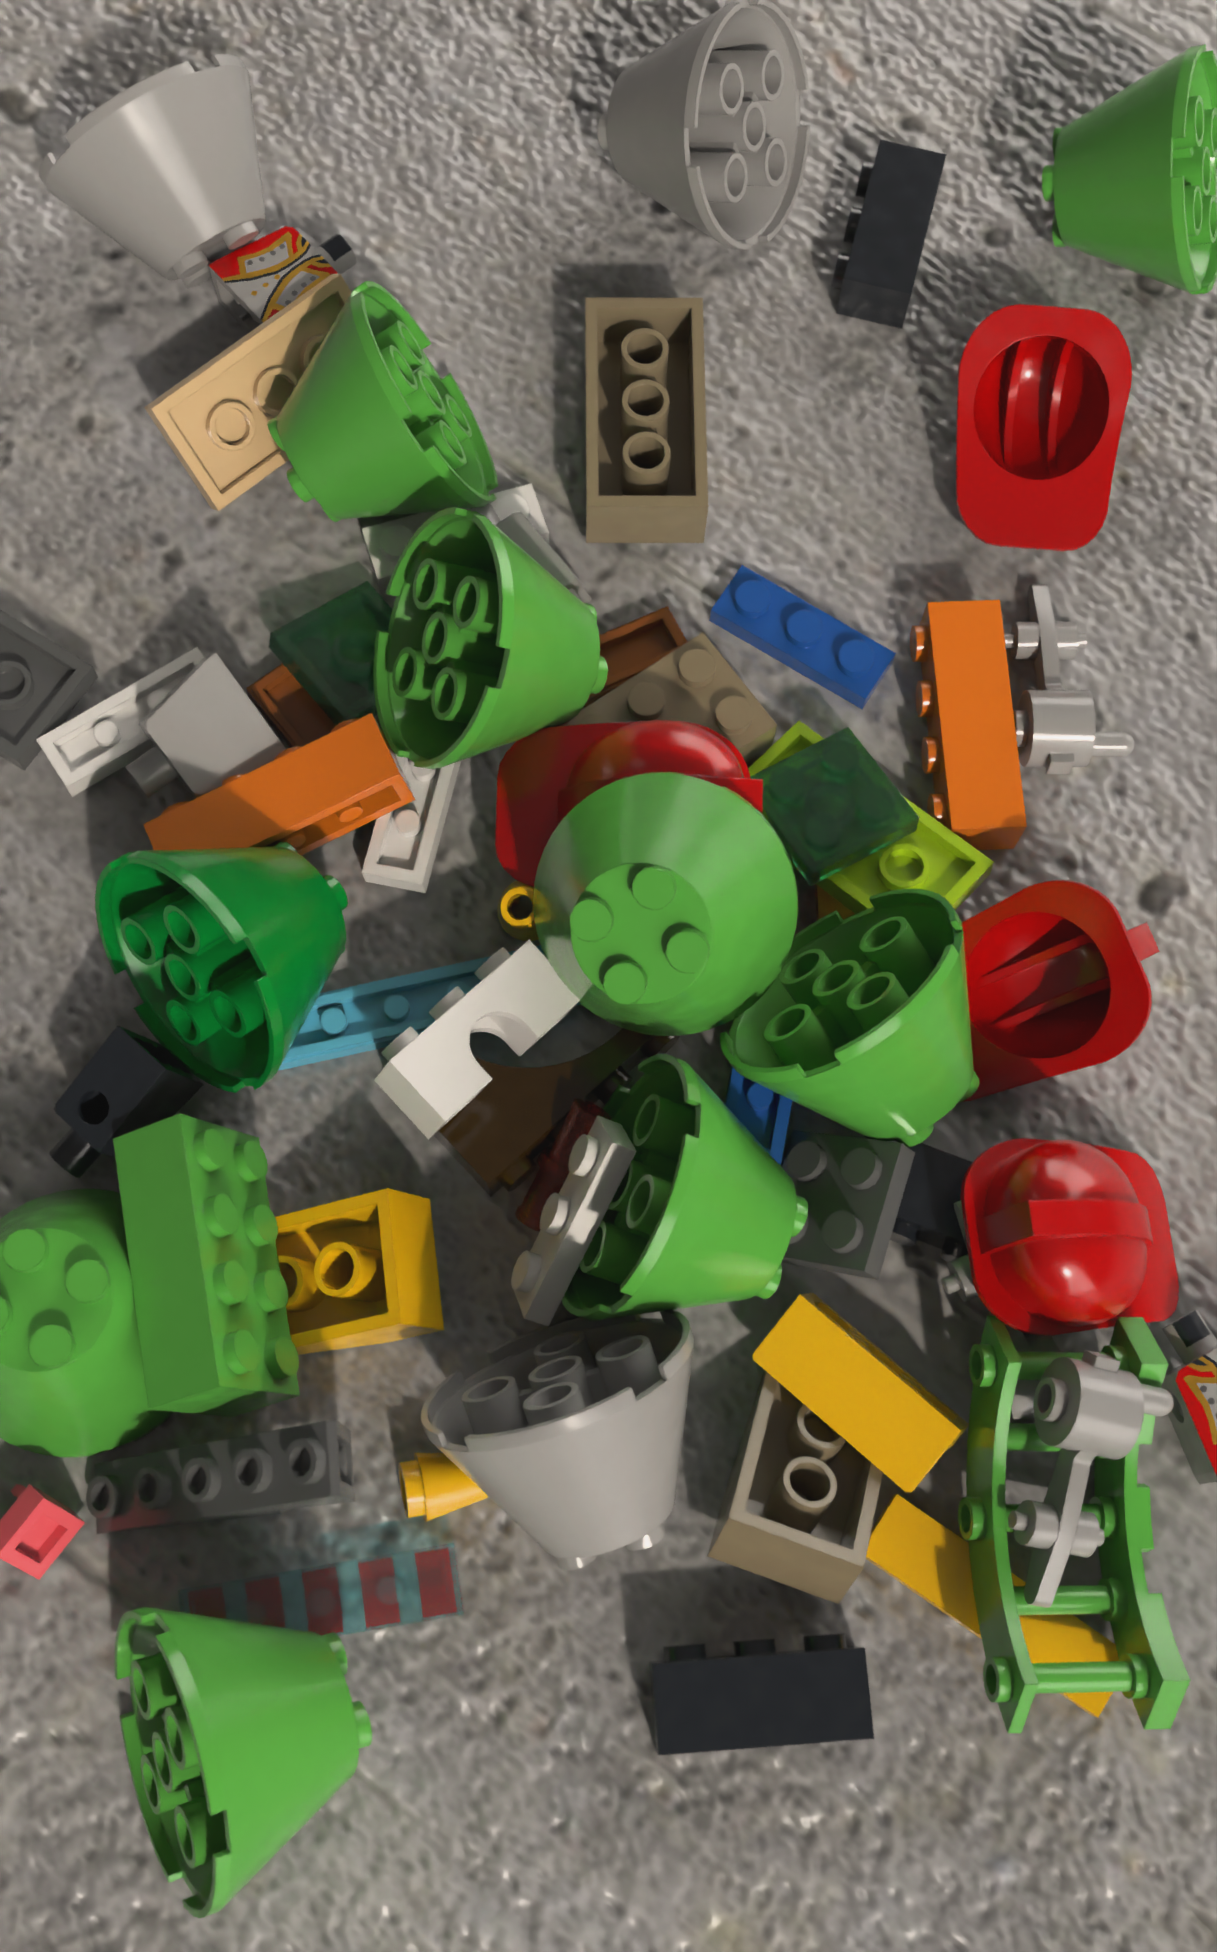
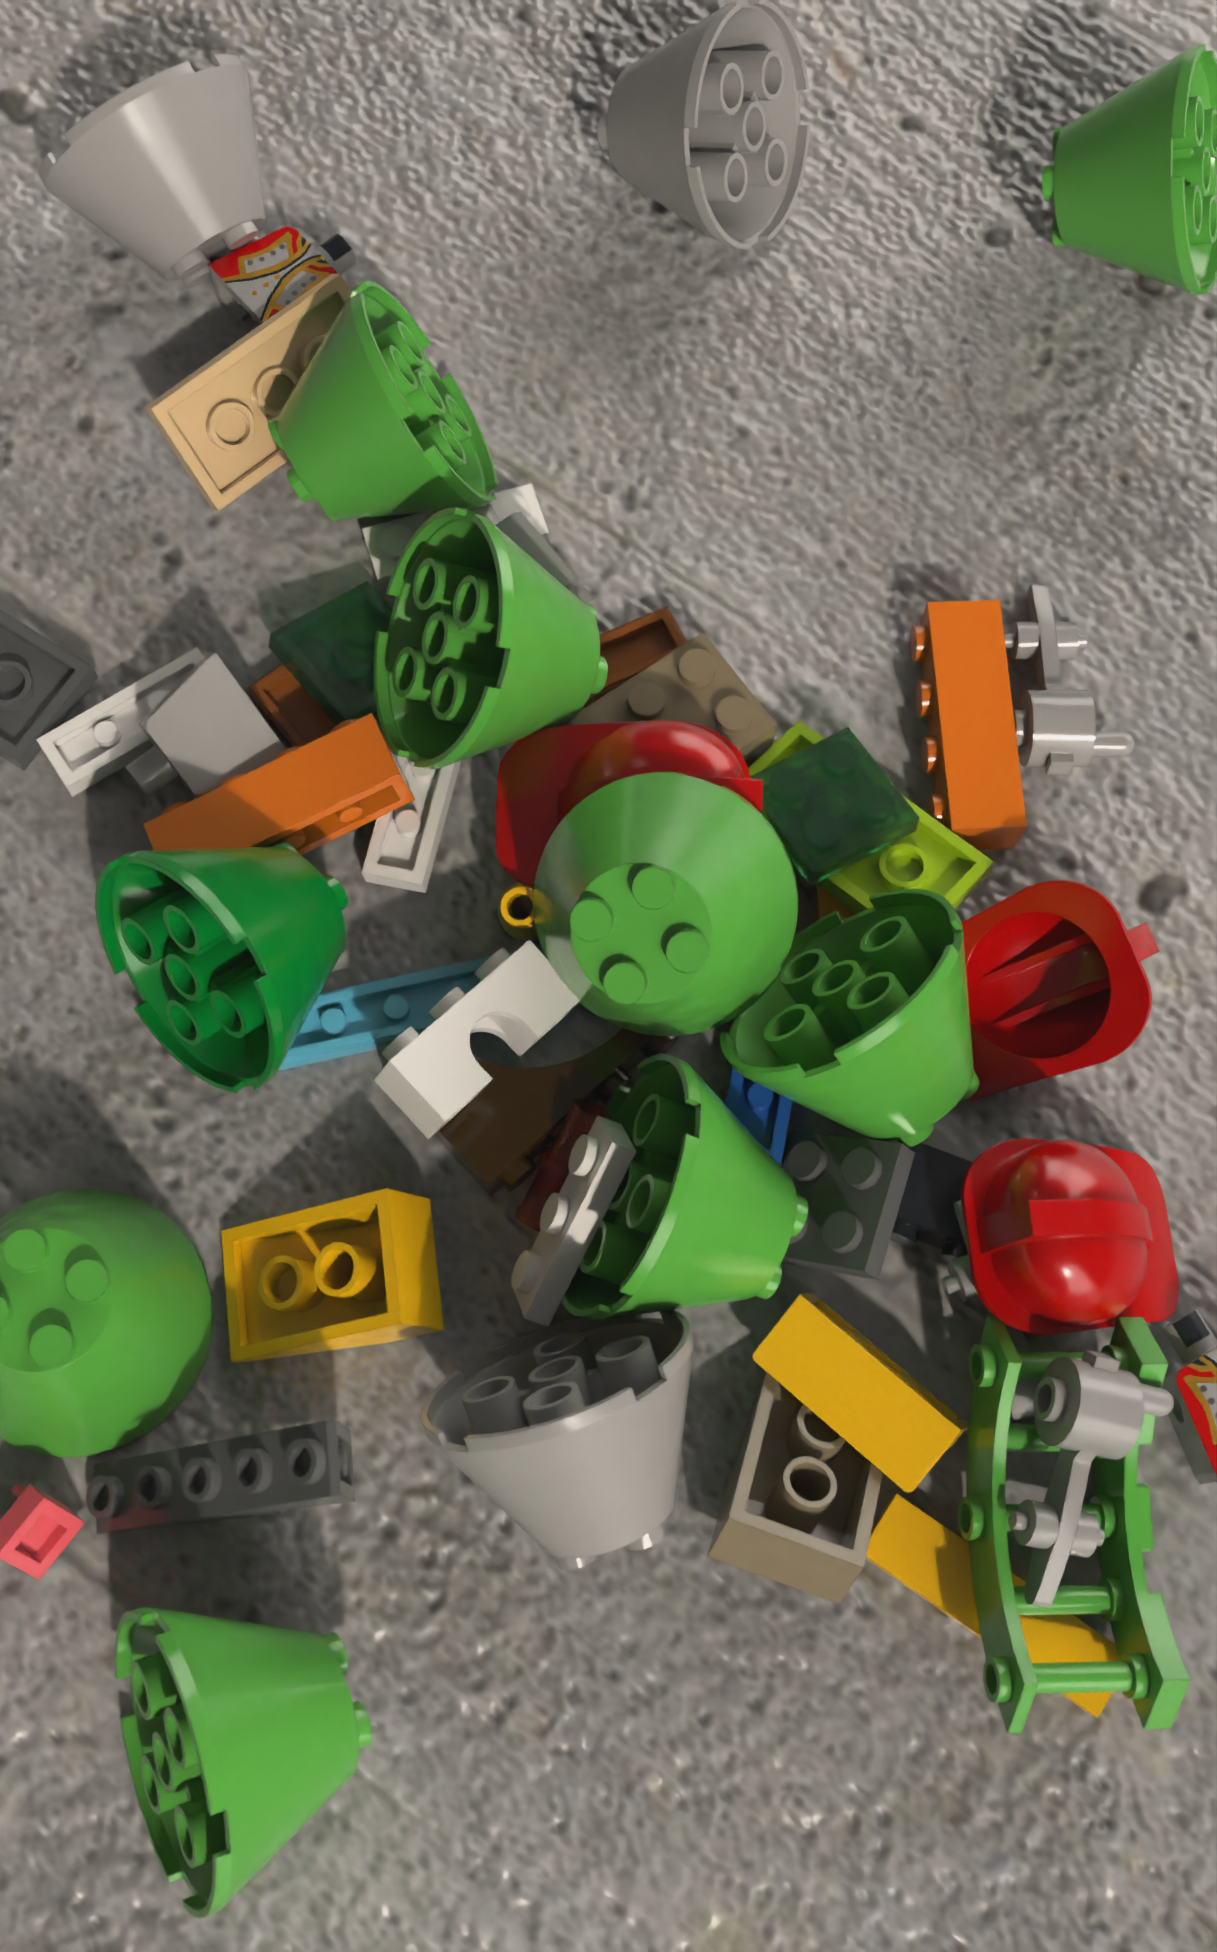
(117, 1092): black torso -> none
(205, 1269): bright green brick -> none
(341, 1595): clear light blue tile -> none
(435, 1486): yellow cone -> none
(645, 420): dark tan brick -> none
(760, 1696): black brick -> none
(802, 637): blue plate -> none
(887, 233): black brick -> none
(1039, 425): red piece -> none

